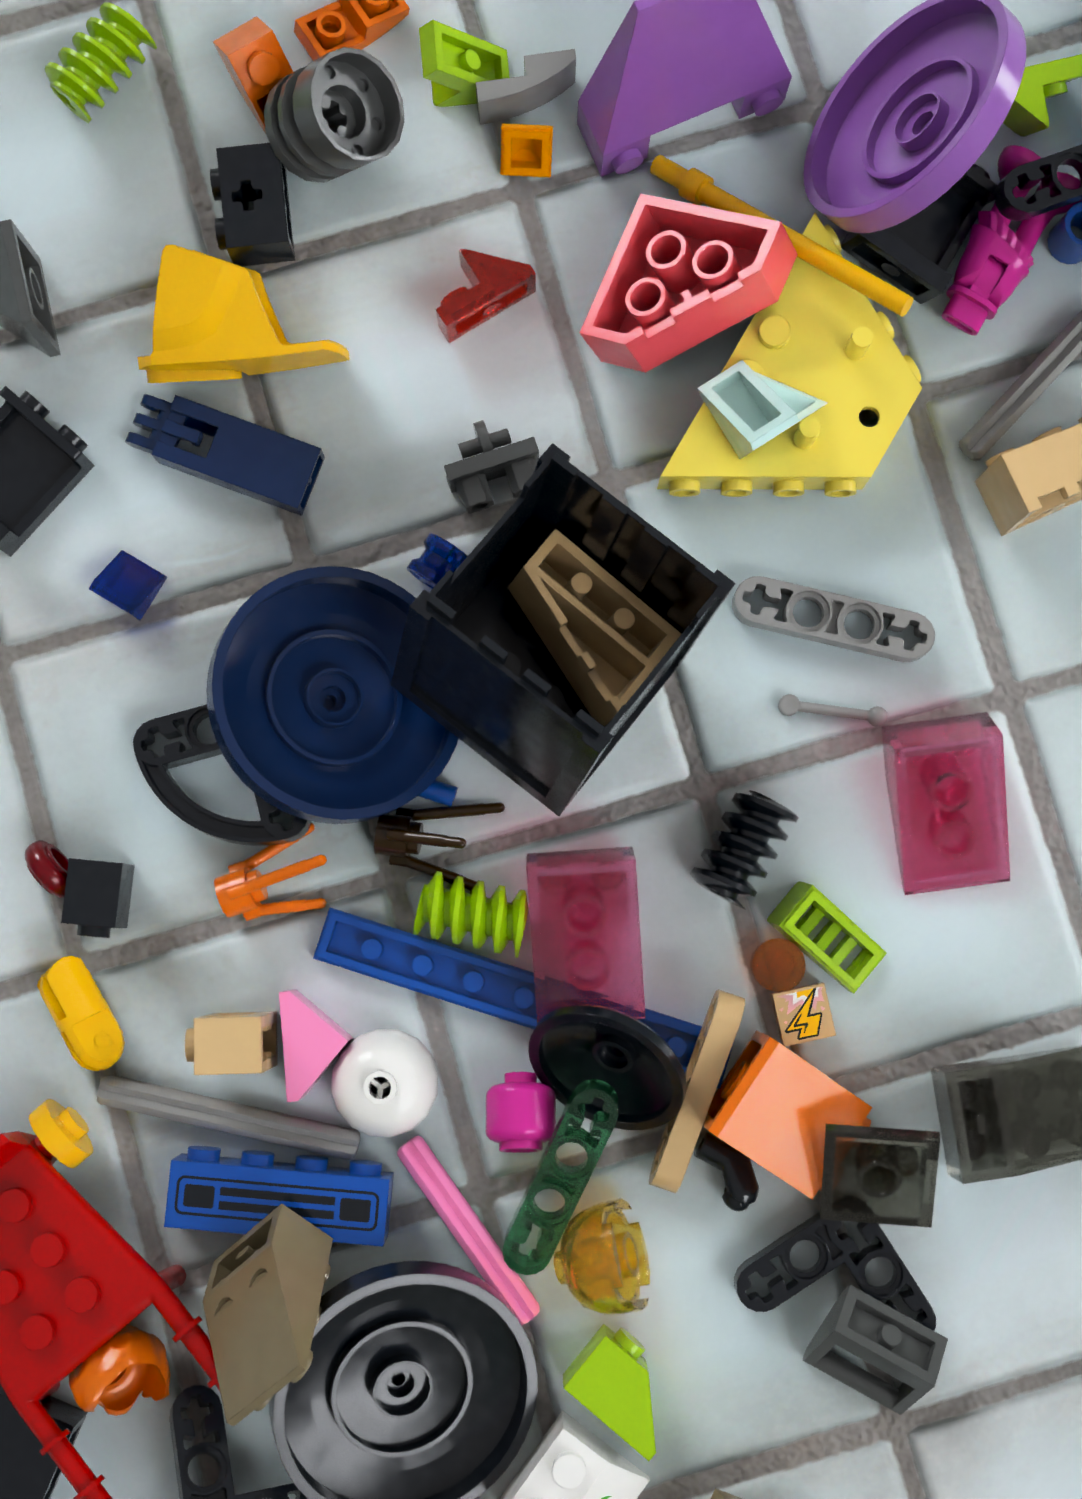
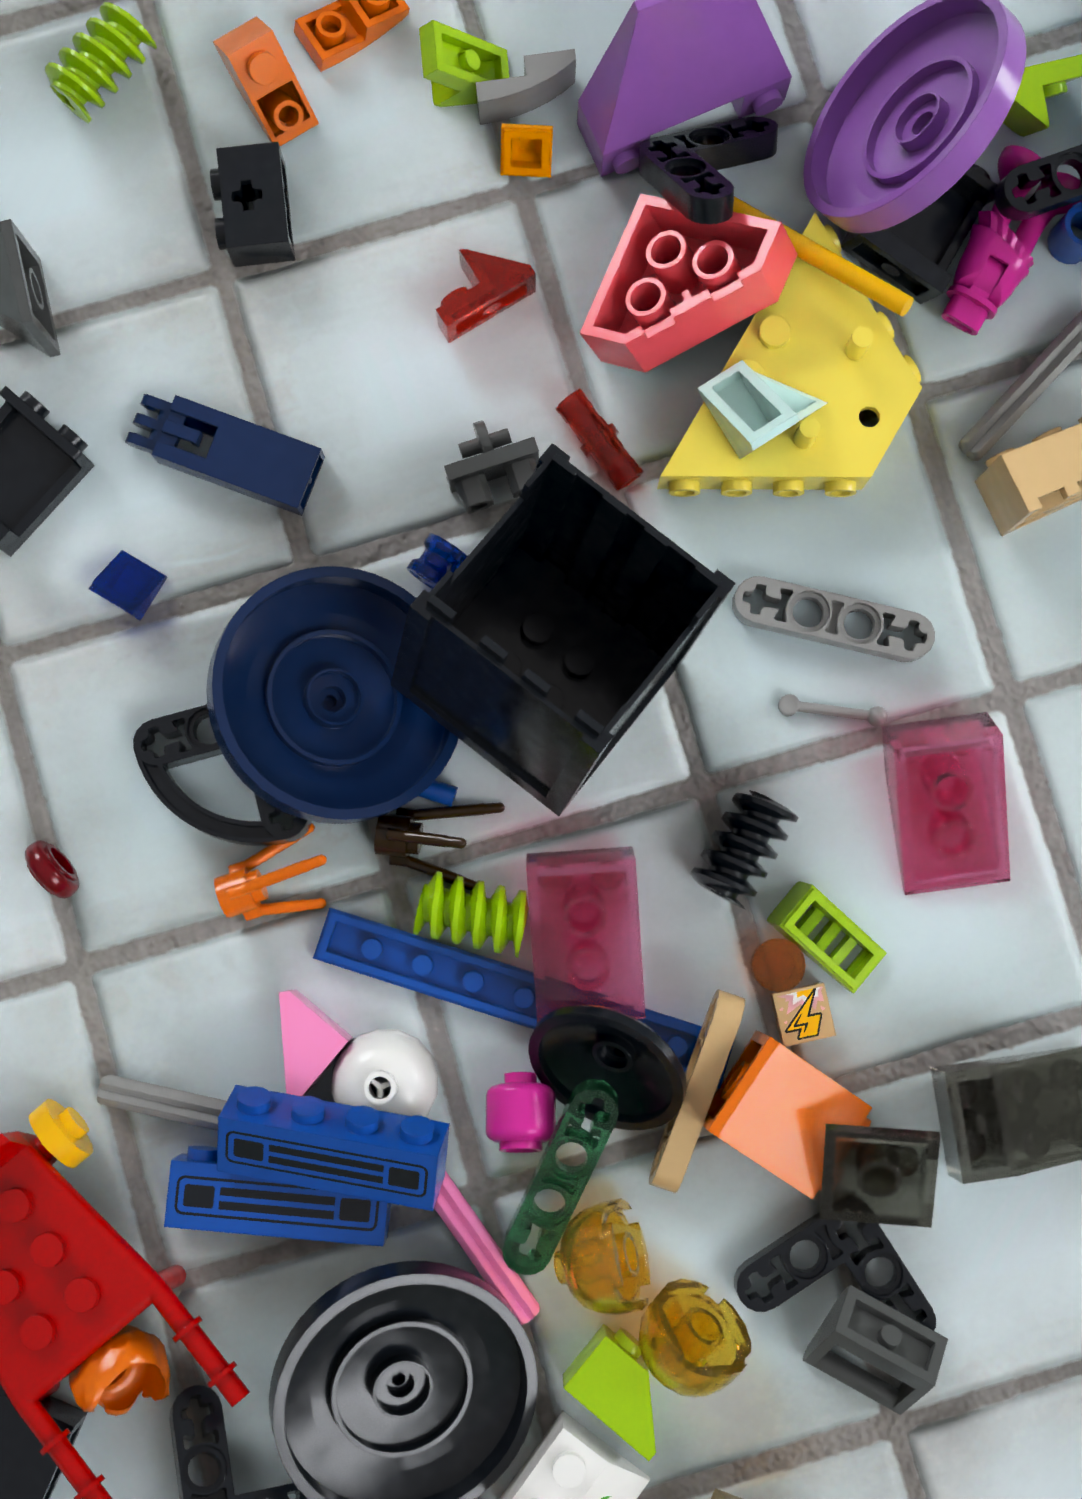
(81, 1014): yellow arm -> none
(97, 896): black brick -> none
(220, 323): yellow piece -> none
(233, 1043): tan brick -> none
(265, 1309): dark tan slope -> none
(332, 1147): none -> blue brick
(334, 115): dark grey wheel -> none
(591, 625): tan wedge -> none
(599, 440): none -> clear red pin
(687, 162): none -> black beam
(692, 1340): none -> clear yellow cylinder
(736, 1169): black arm -> none

